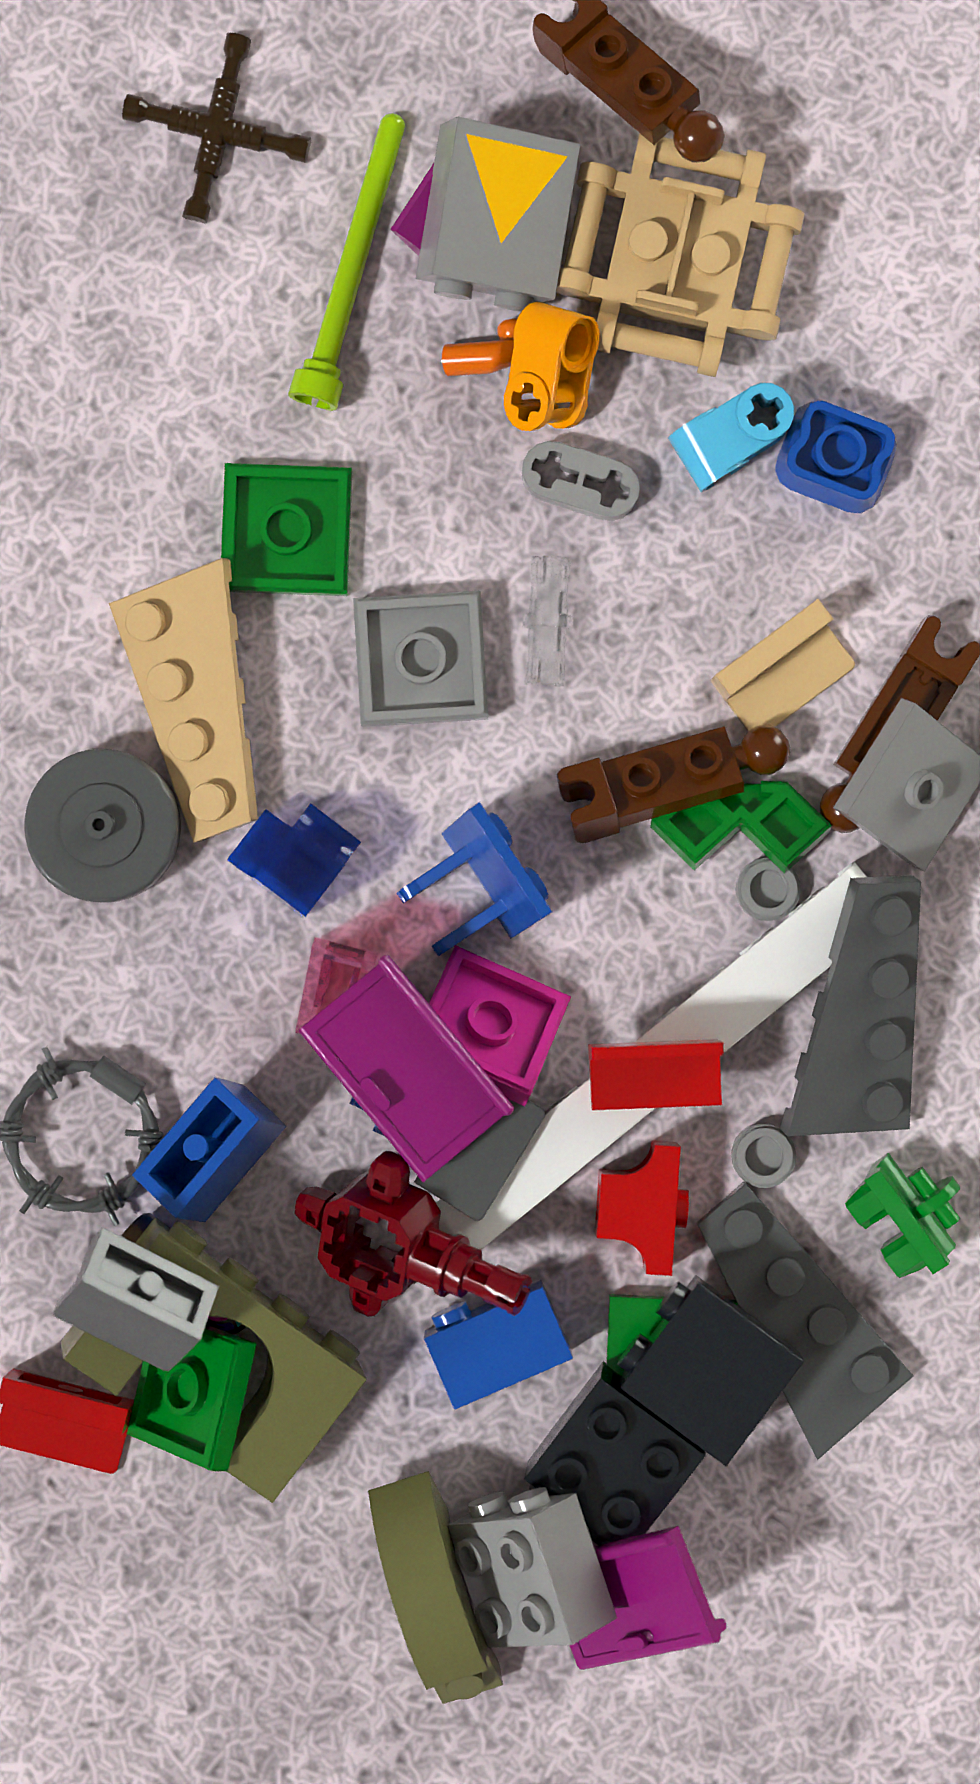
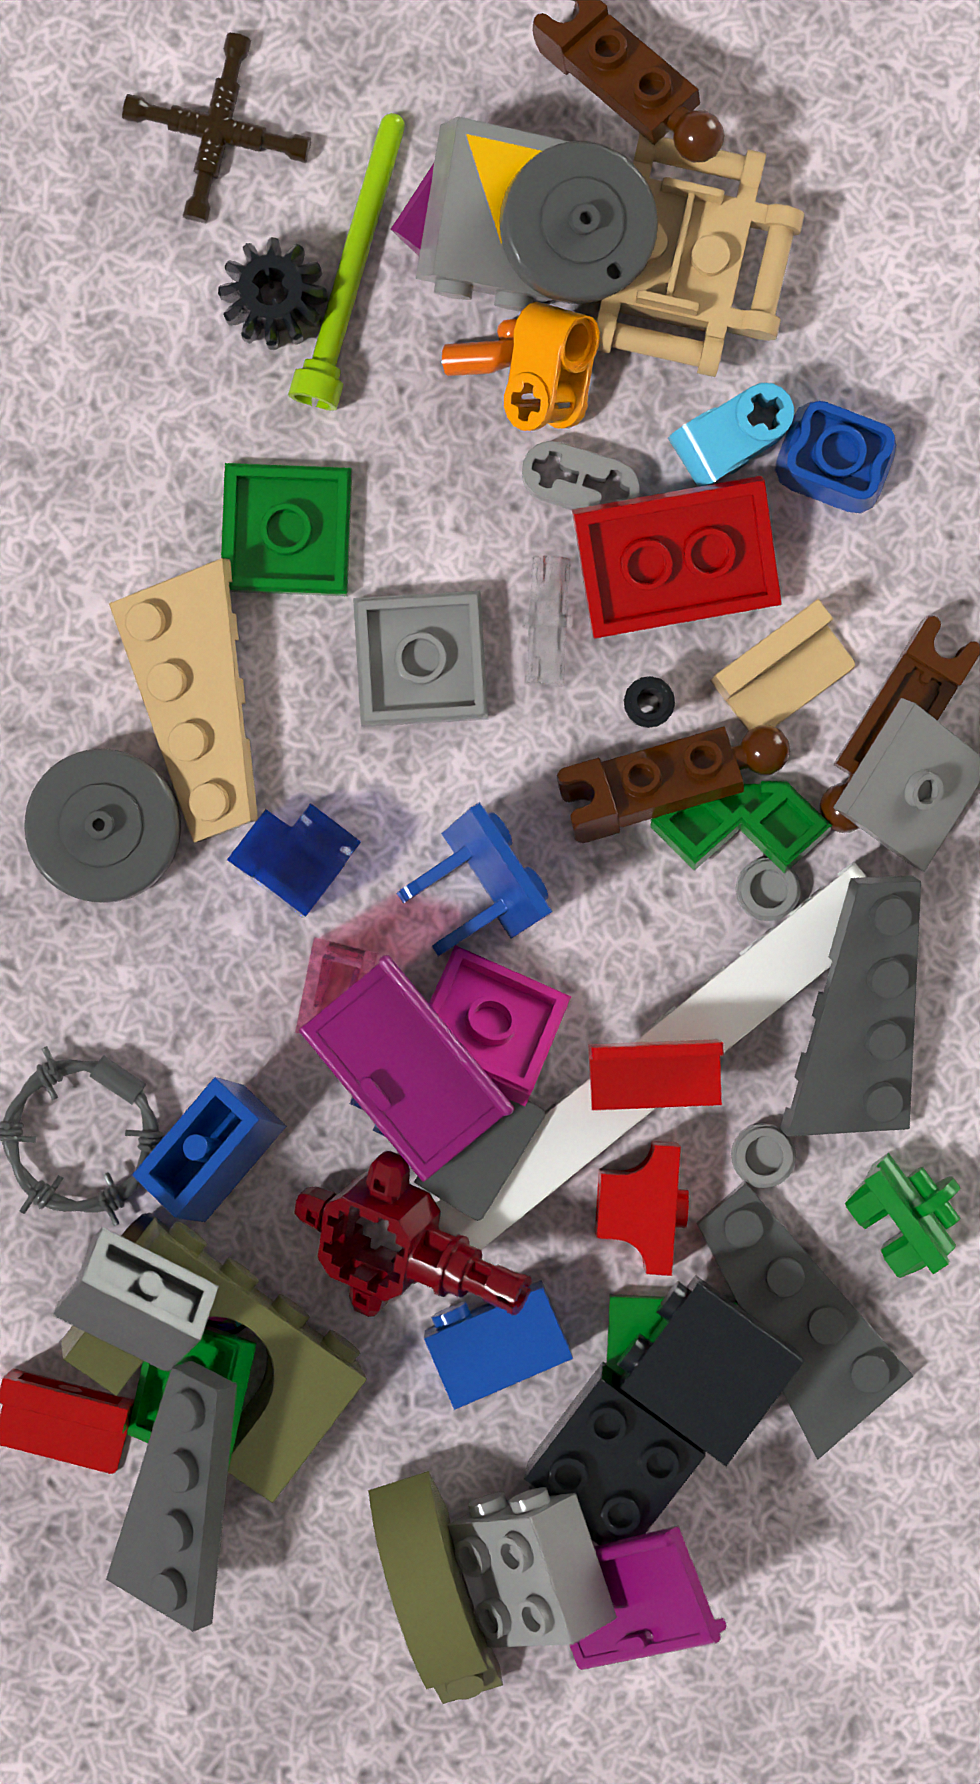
(177, 1505): none -> dark grey wing
(249, 304): none -> black gear
(578, 222): none -> dark grey wheel
(665, 701): none -> black pin
(677, 556): none -> red plate

